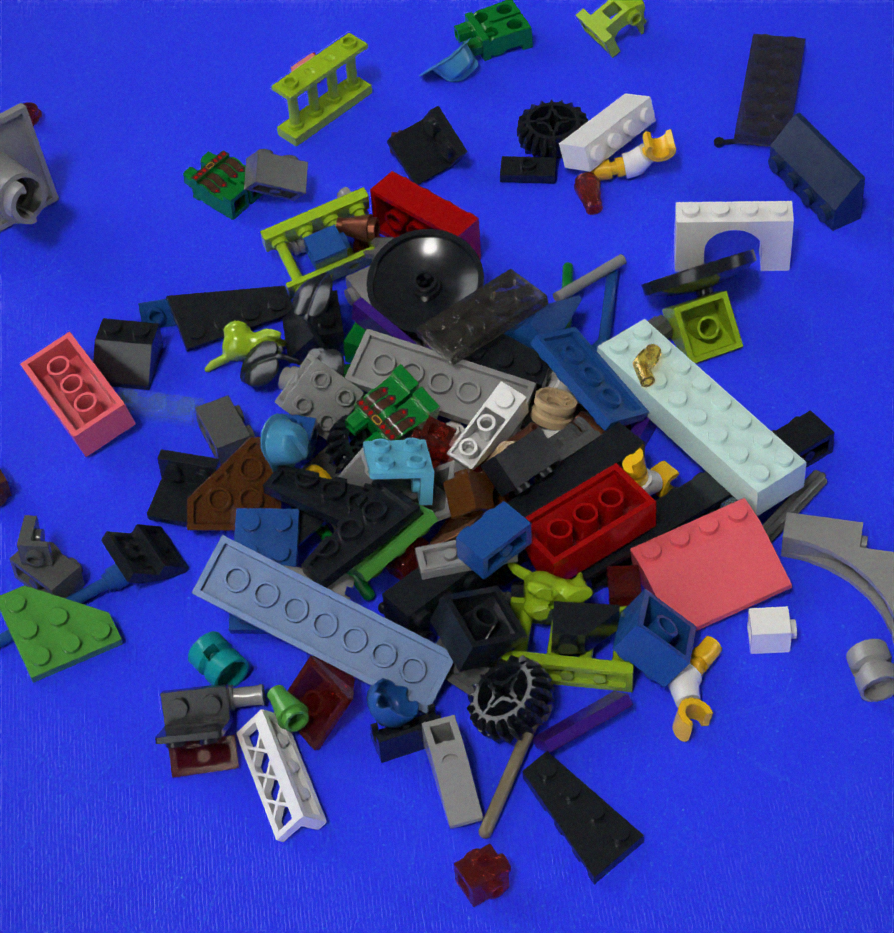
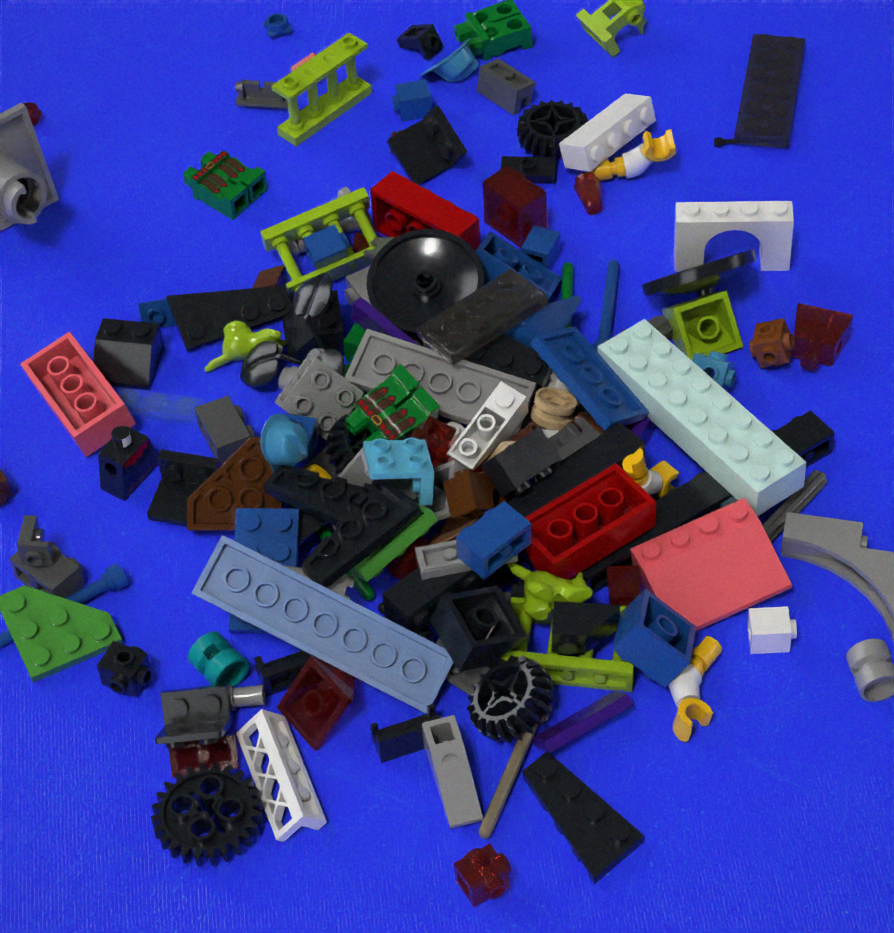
(125, 462): none -> black torso
(125, 669): none -> black brick
(144, 554): black slope -> none
(232, 796): none -> black gear
(253, 95): none -> dark grey hinge
(271, 277): none -> reddish brown slope
(276, 175): dark grey brick -> none
(277, 25): none -> blue plate
(280, 673): none -> black hinge
(289, 711): bright green cone -> none
(359, 227): copper cone -> none
(390, 704): blue hair -> none
(412, 100): none -> blue brick
(422, 37): none -> black bracket
(499, 256): none -> blue slope
(505, 86): none -> dark grey hinge
(513, 205): none -> clear red brick
(542, 245): none -> blue brick
(590, 278): light grey bar -> none
(645, 362): clear yellow arm -> none
(723, 369): none -> dark azure brick
(772, 343): none -> dark orange brick
(817, 173): dark blue slope -> none
(820, 335): none -> clear red torso

